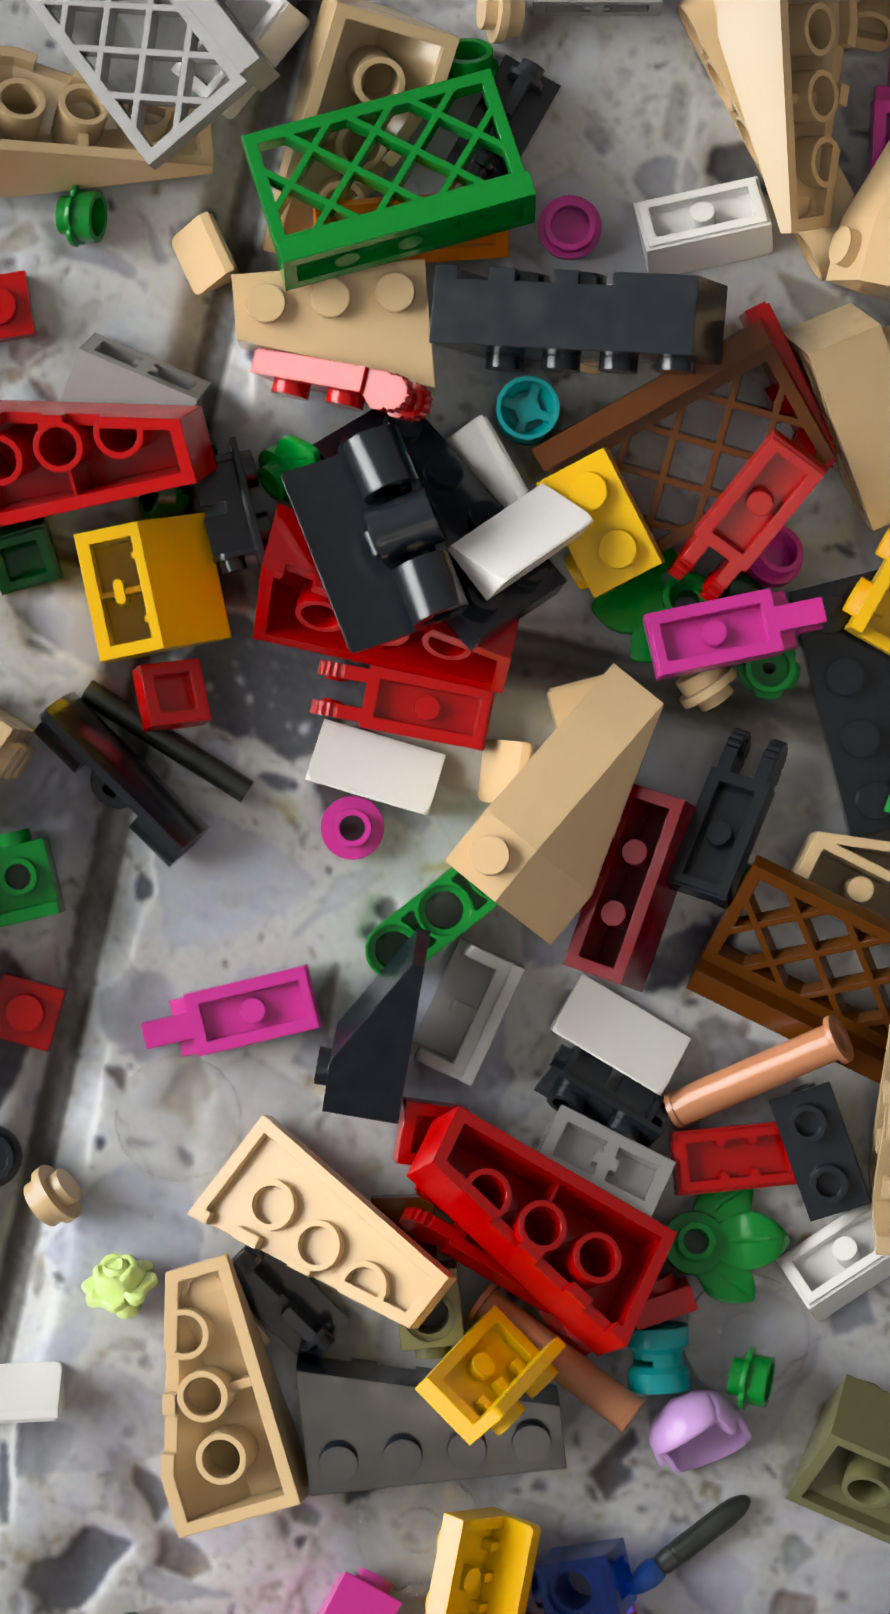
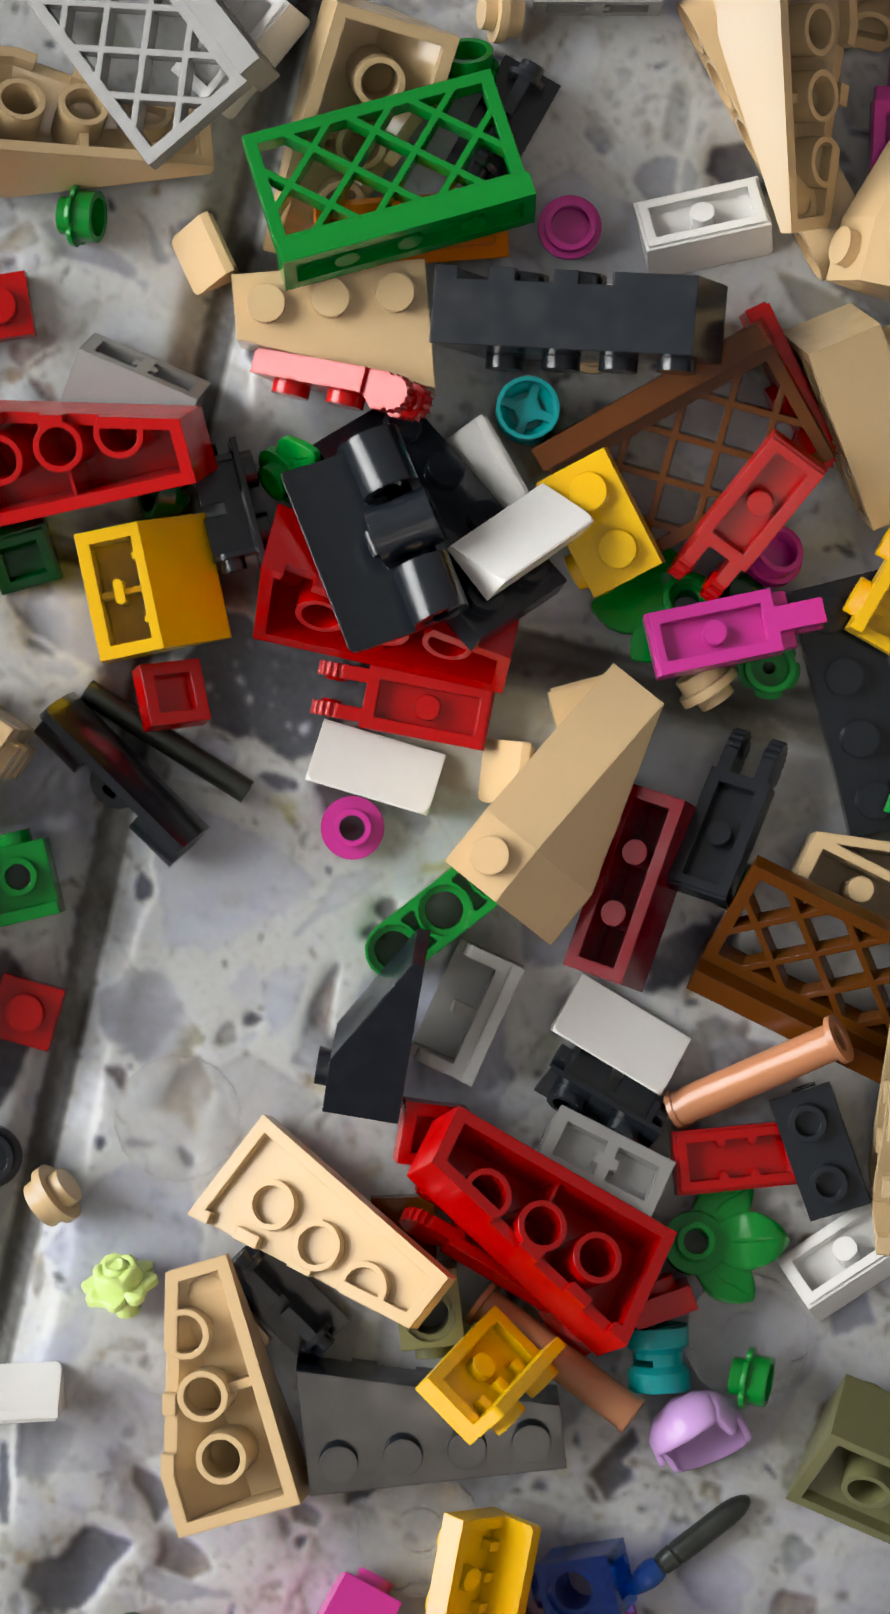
(238, 1013): dark pink hinge -> none

